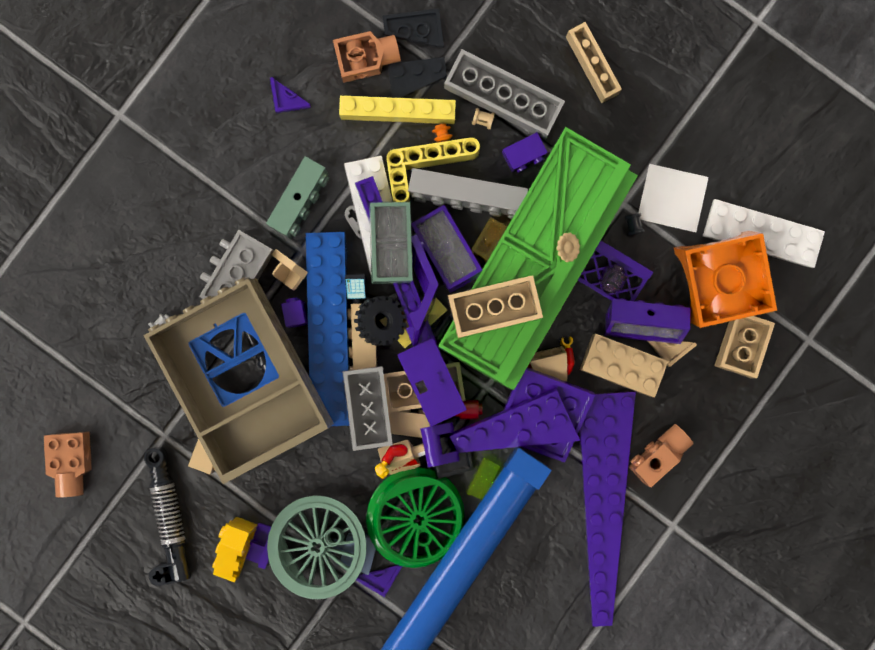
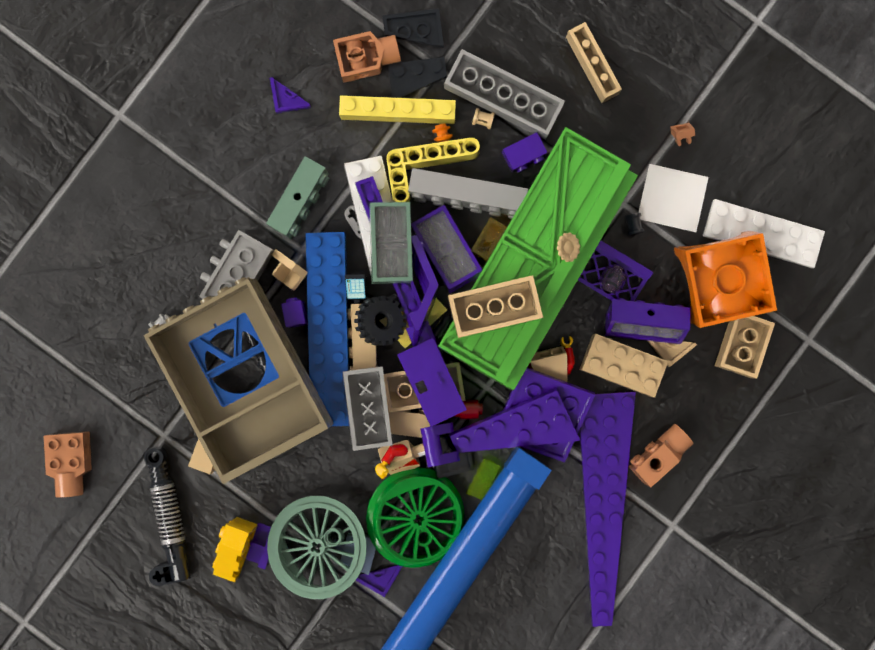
(683, 131): none -> nougat tile

